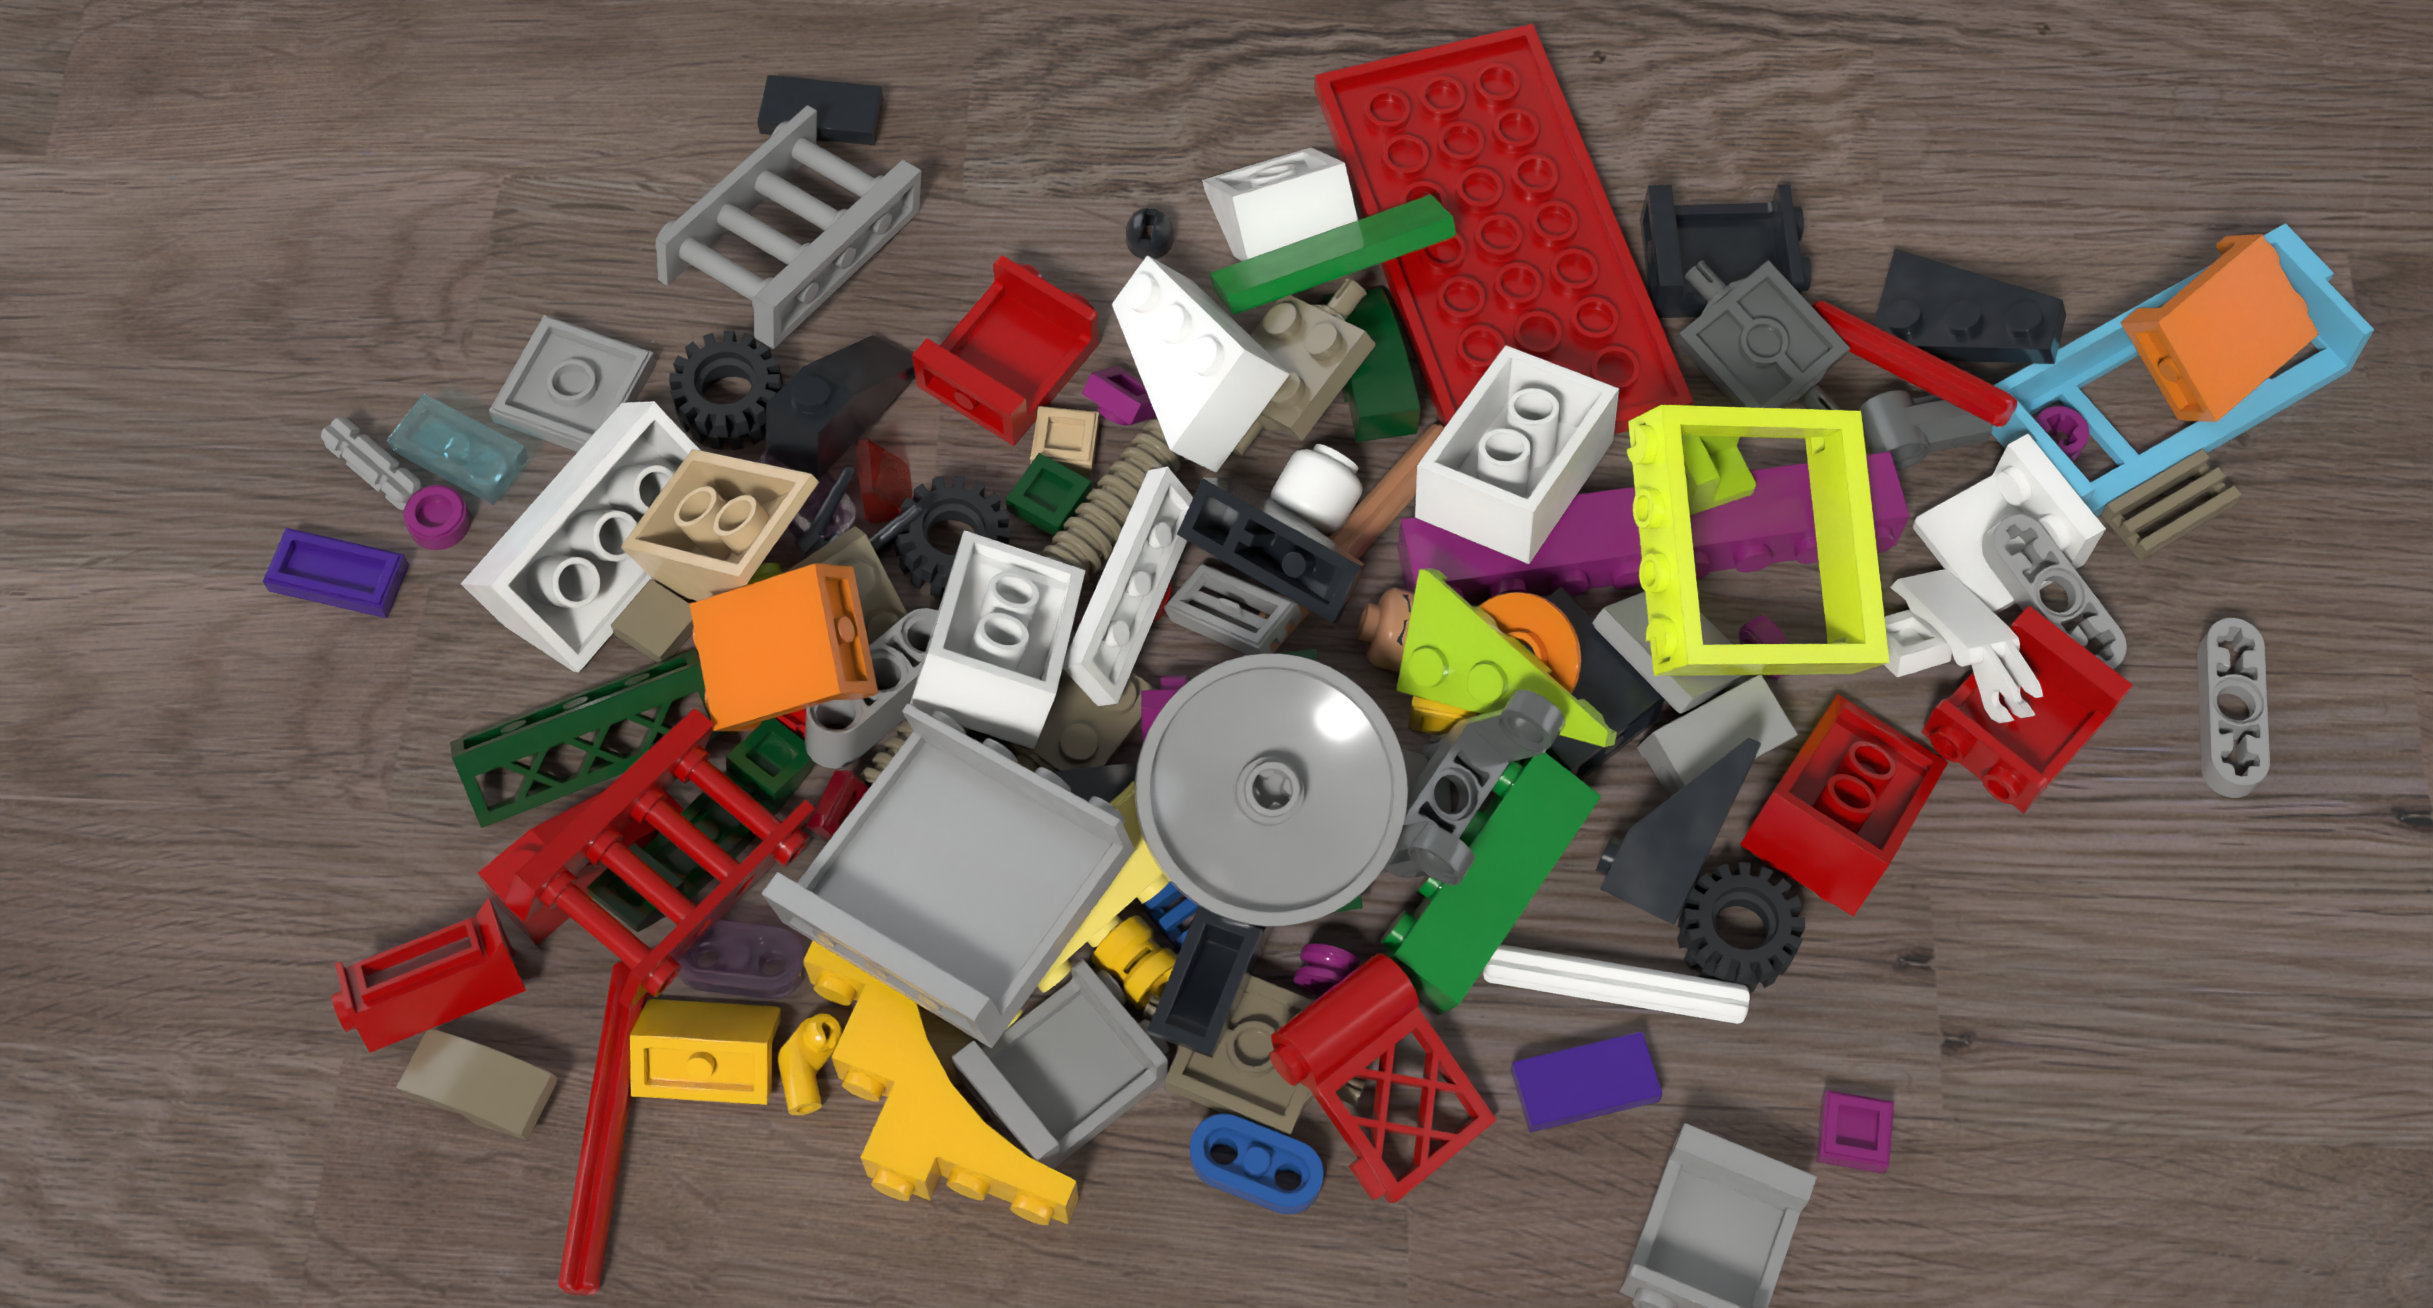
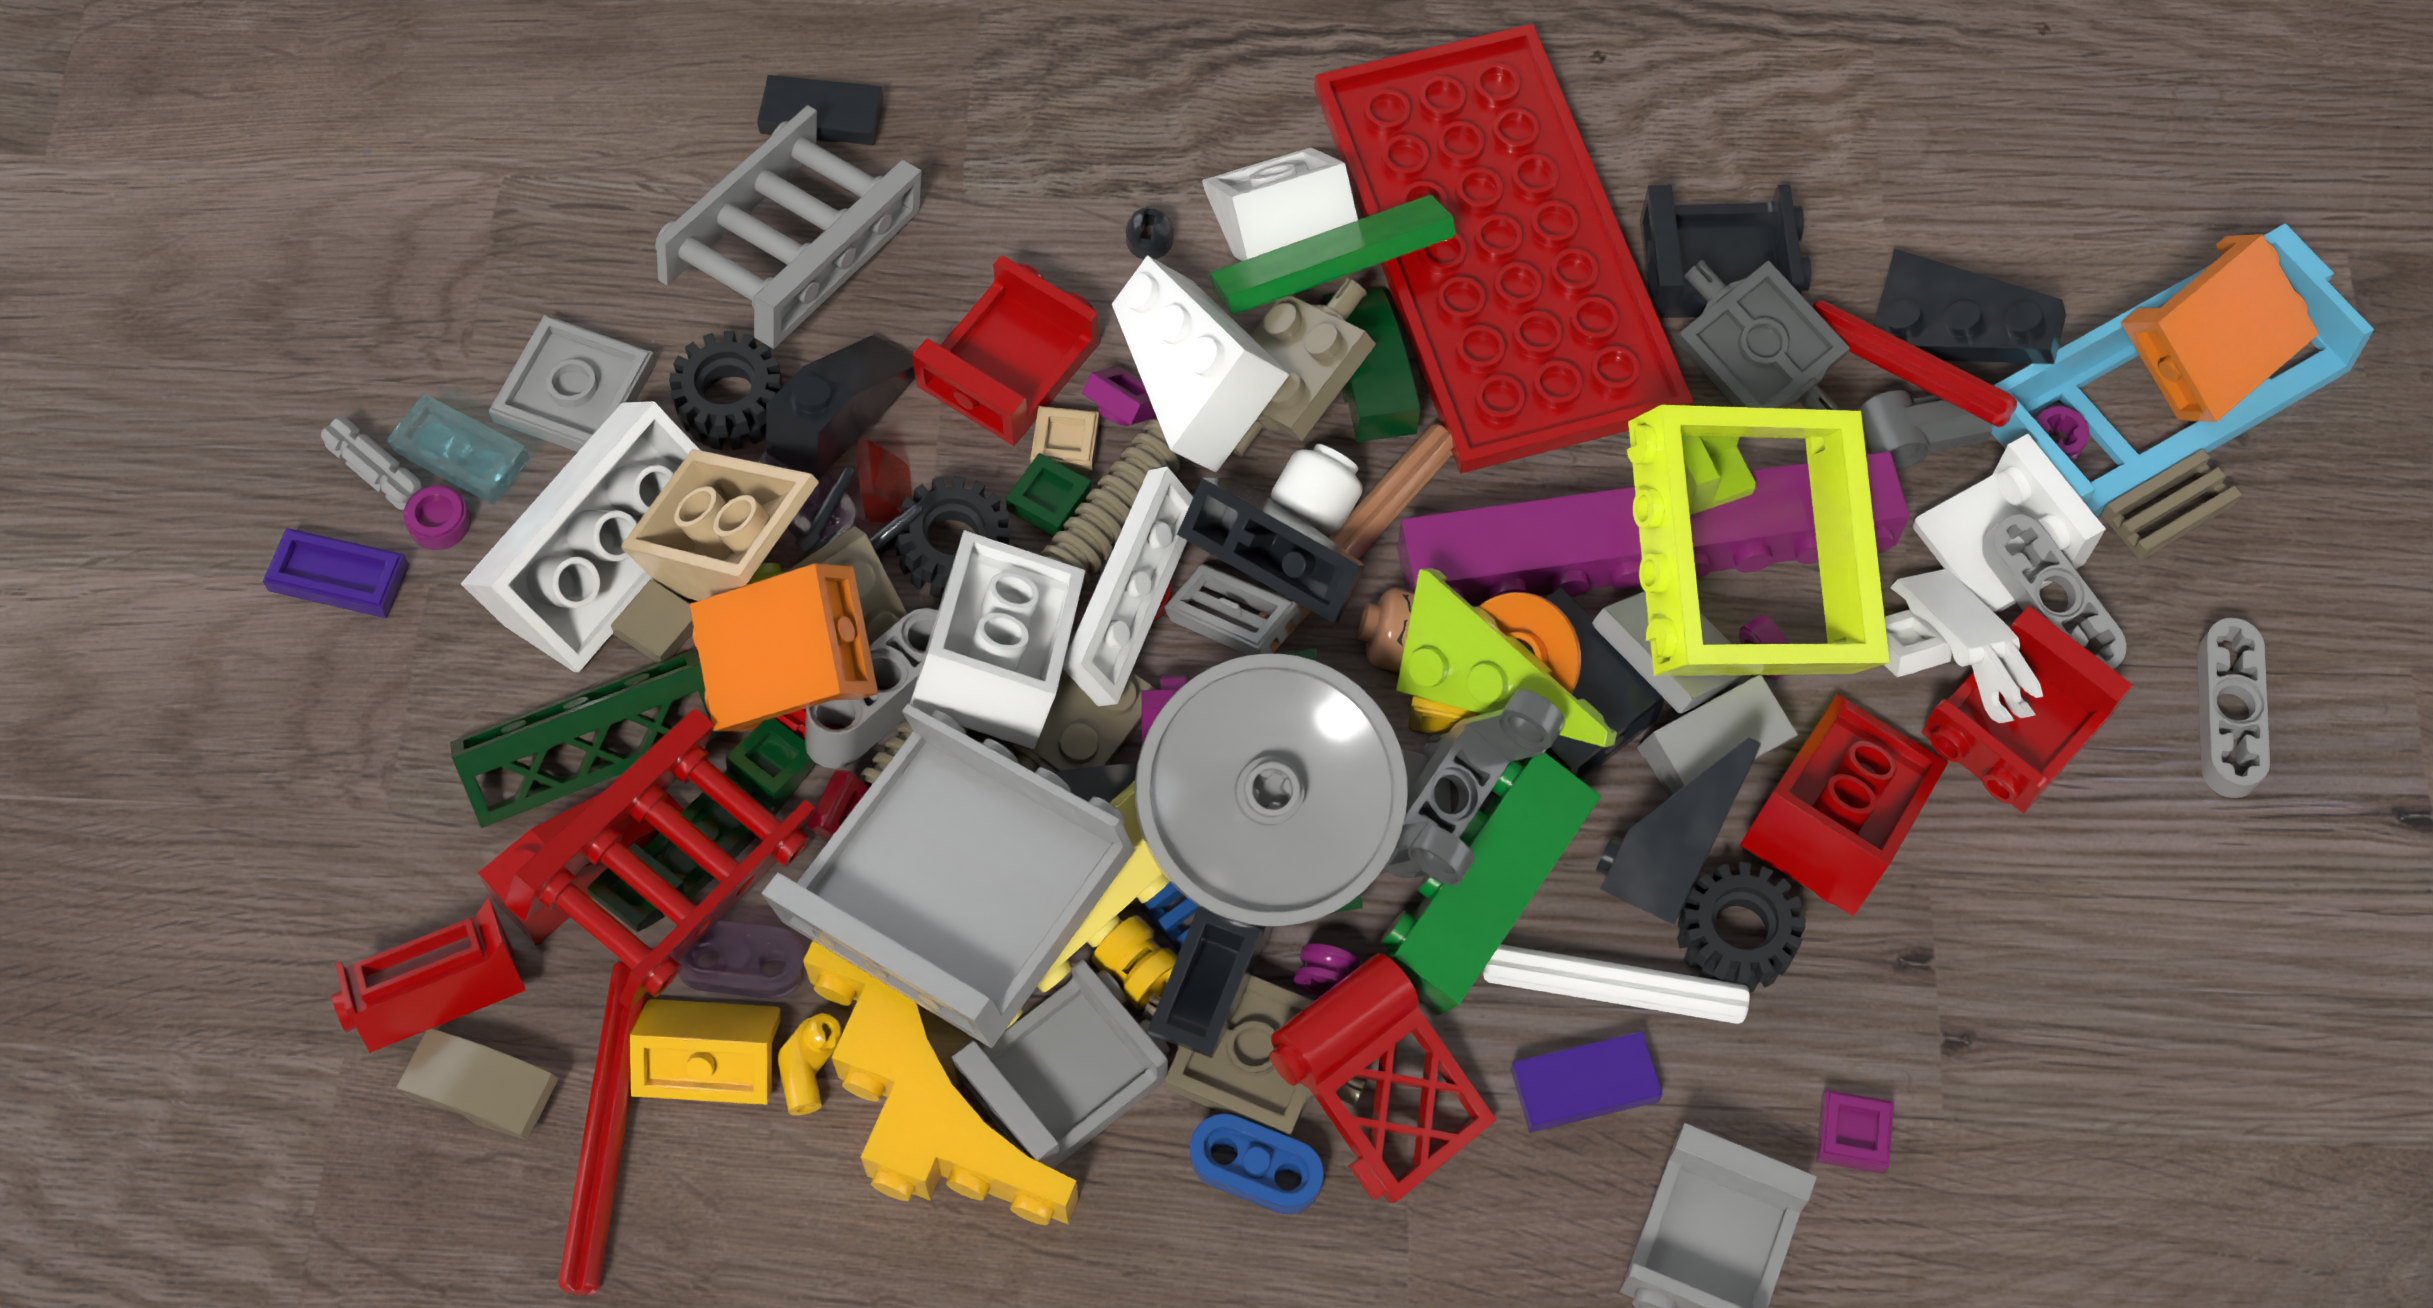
(1516, 453): white brick -> none

